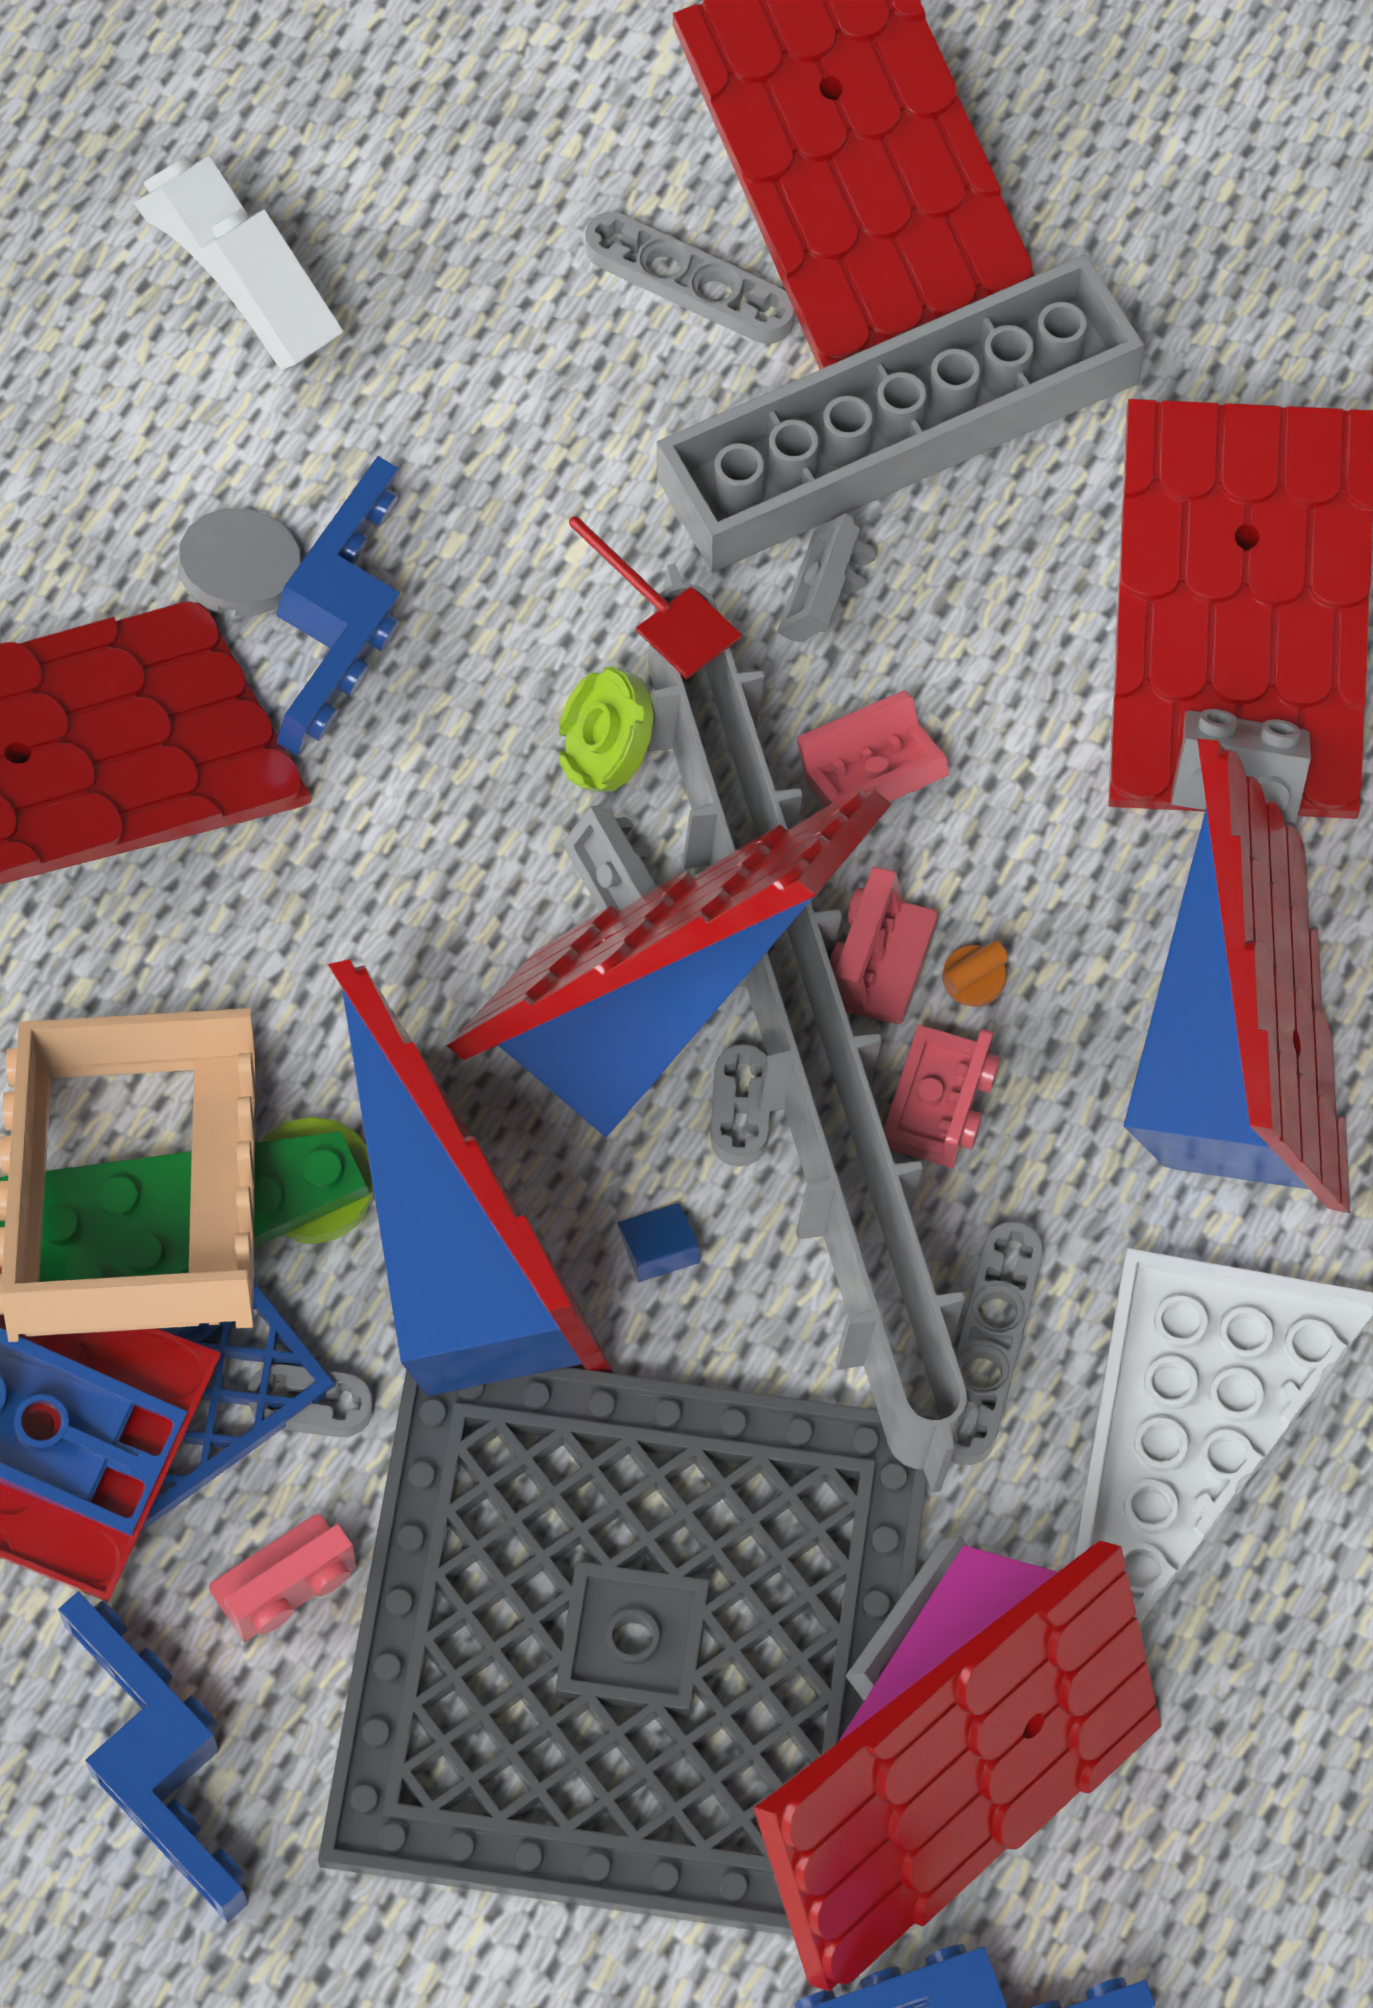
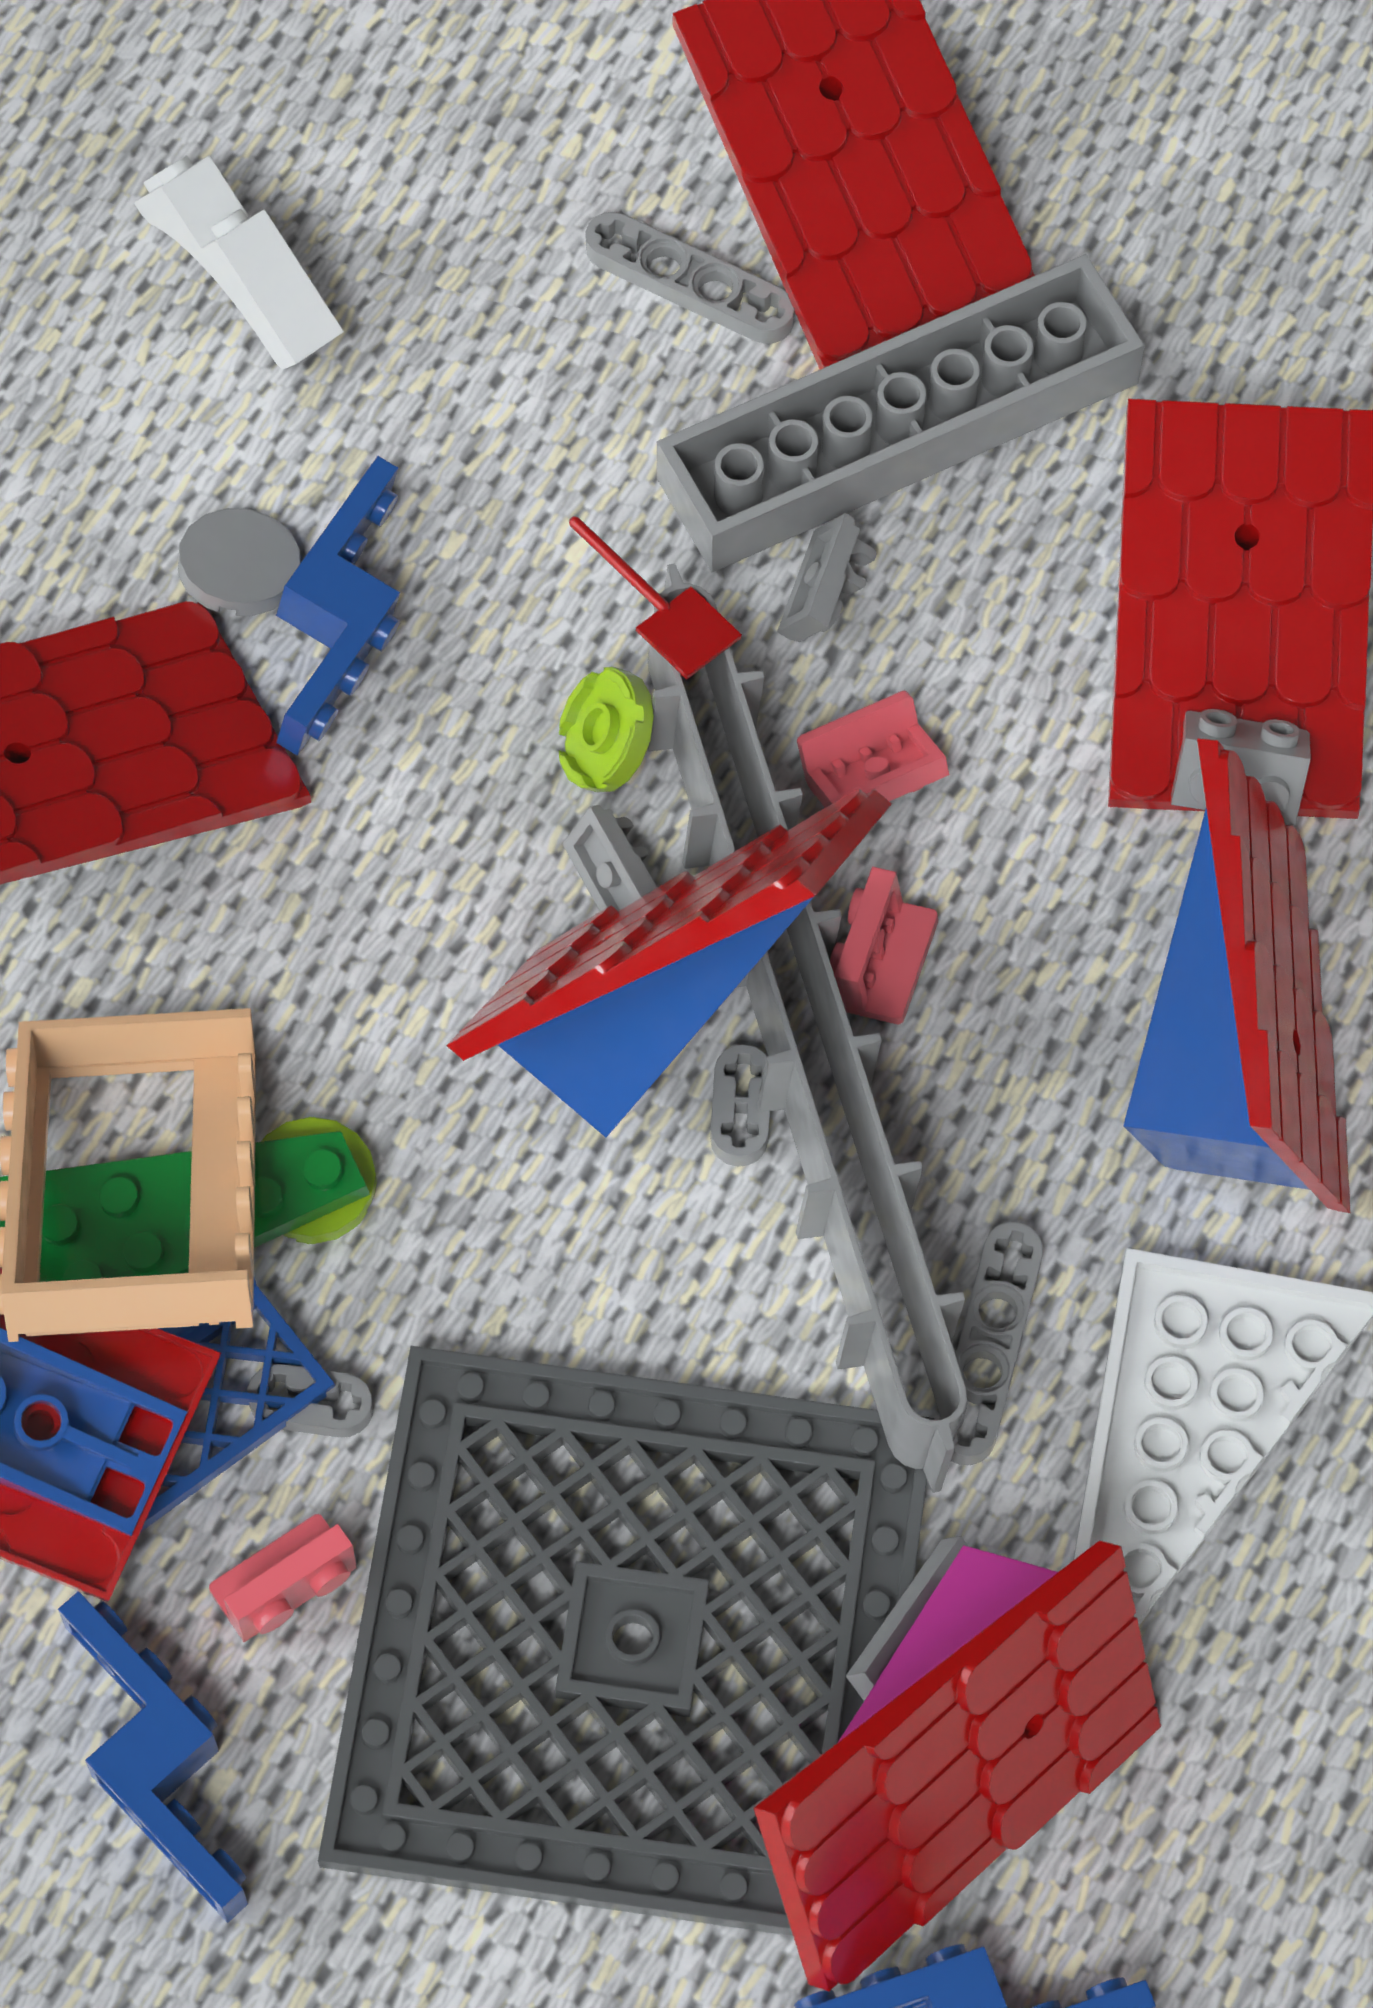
(461, 1262): blue piece -> none
(659, 1242): blue slope -> none
(937, 1095): coral bracket -> none
(975, 974): orange plate -> none

